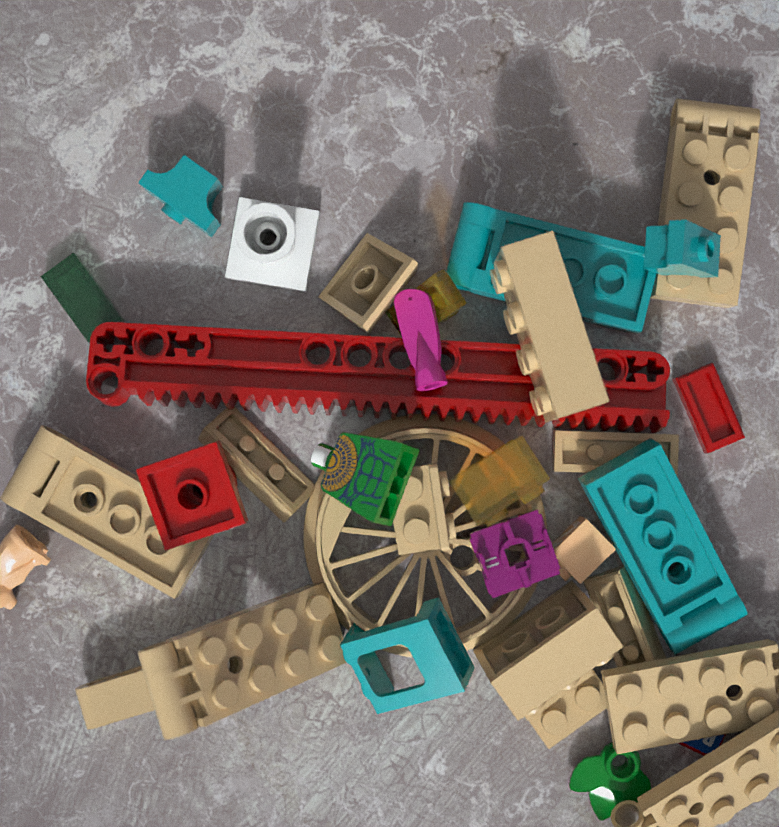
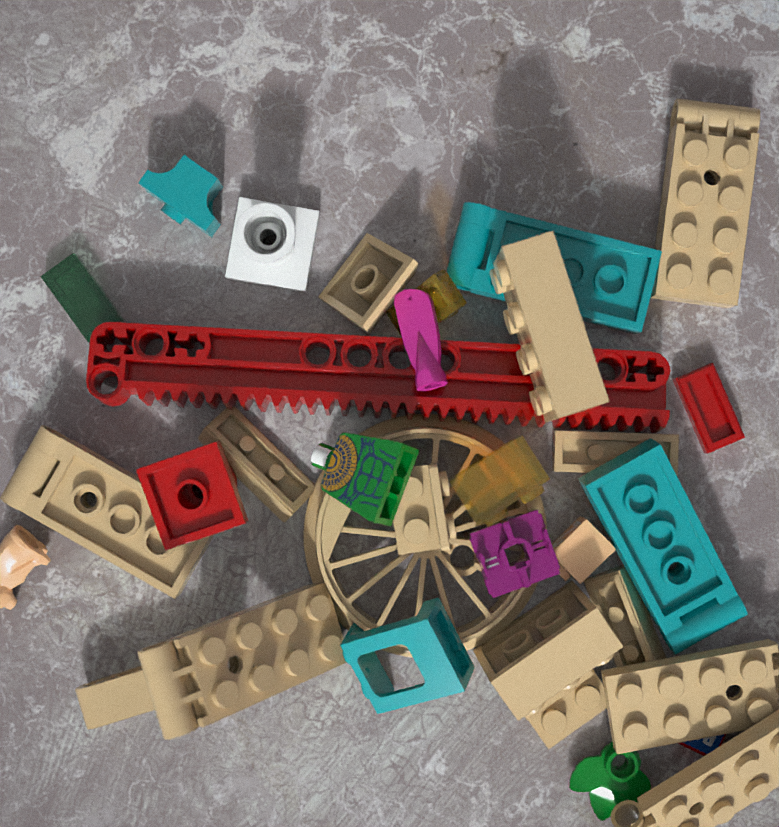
(682, 249): teal brick -> none

